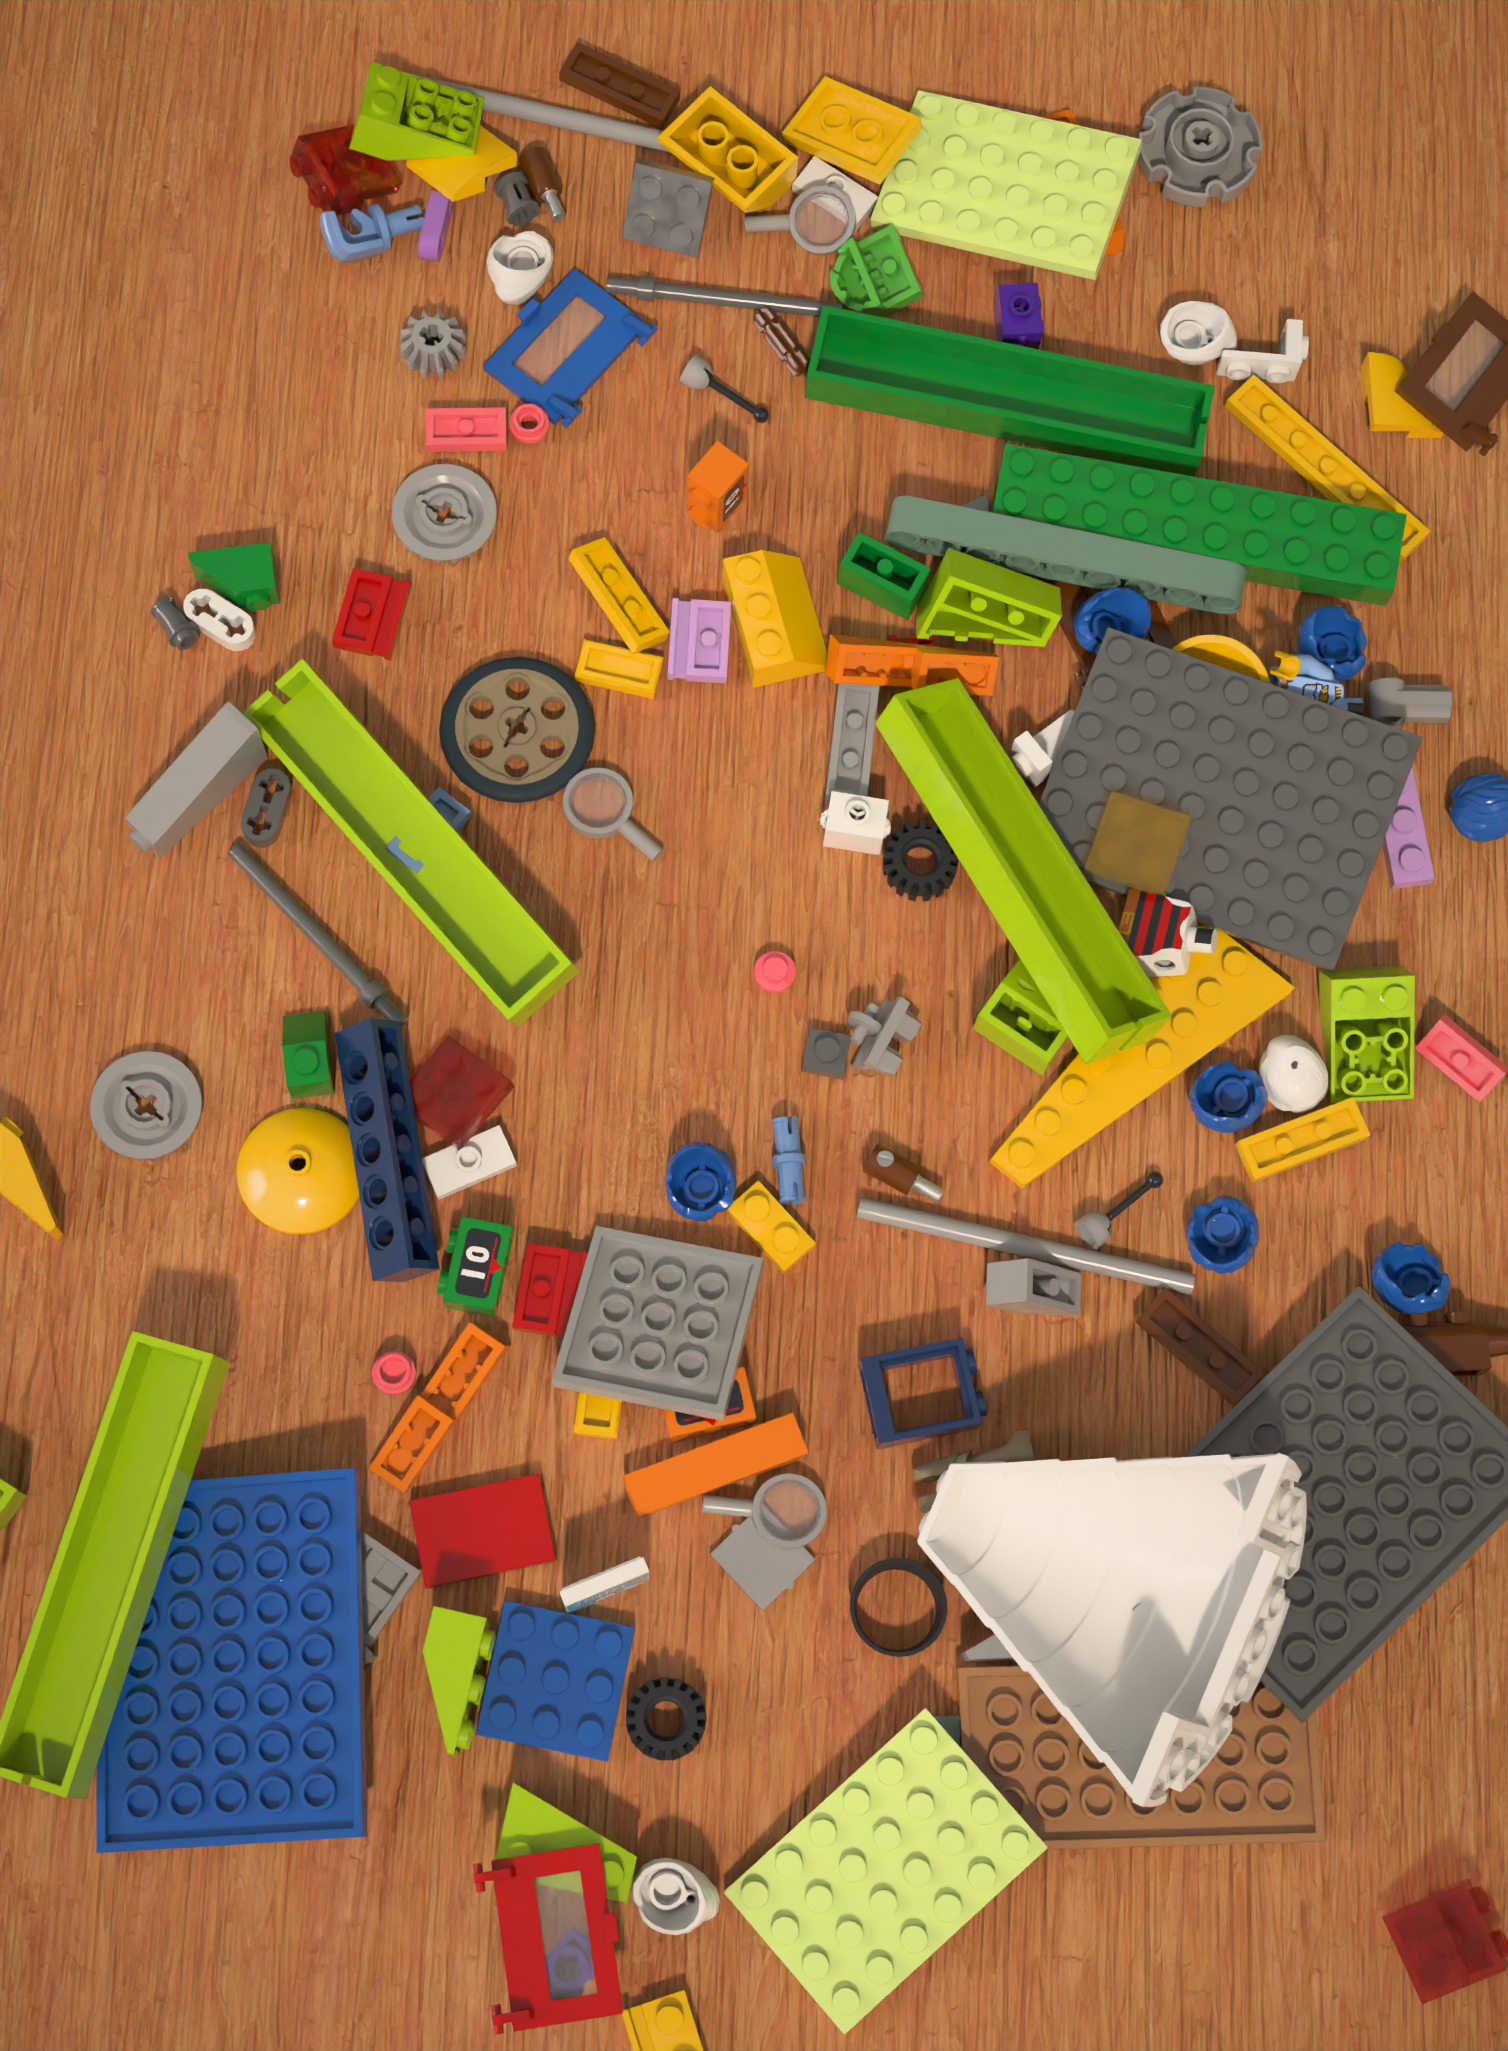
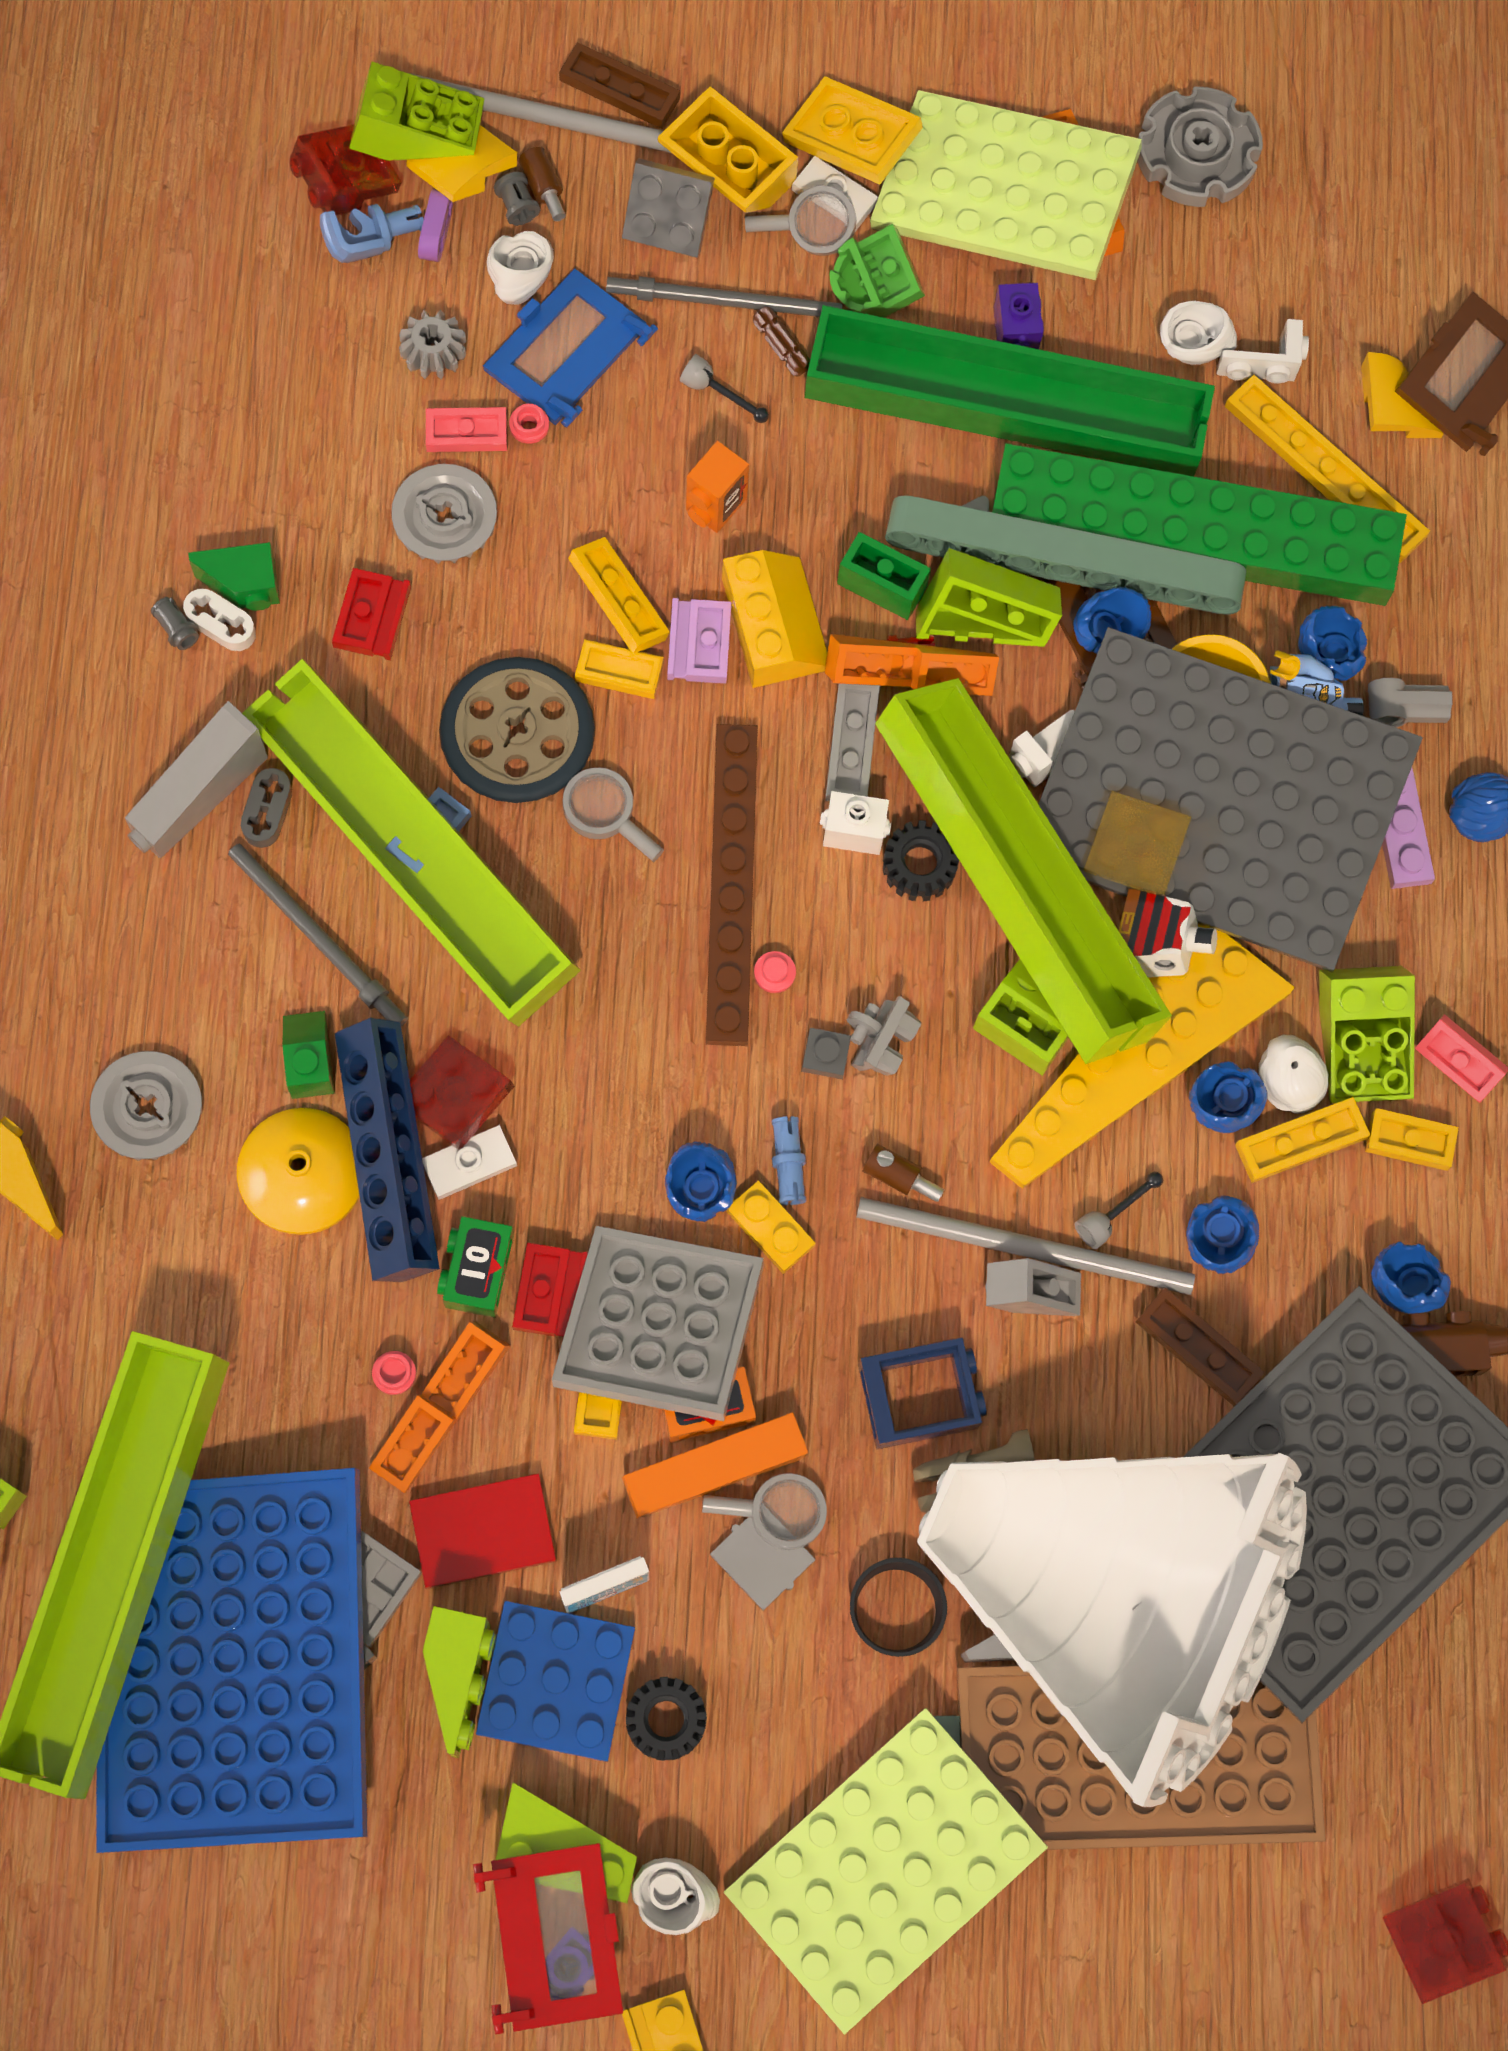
(731, 885): none -> reddish brown plate
(1411, 1139): none -> yellow plate

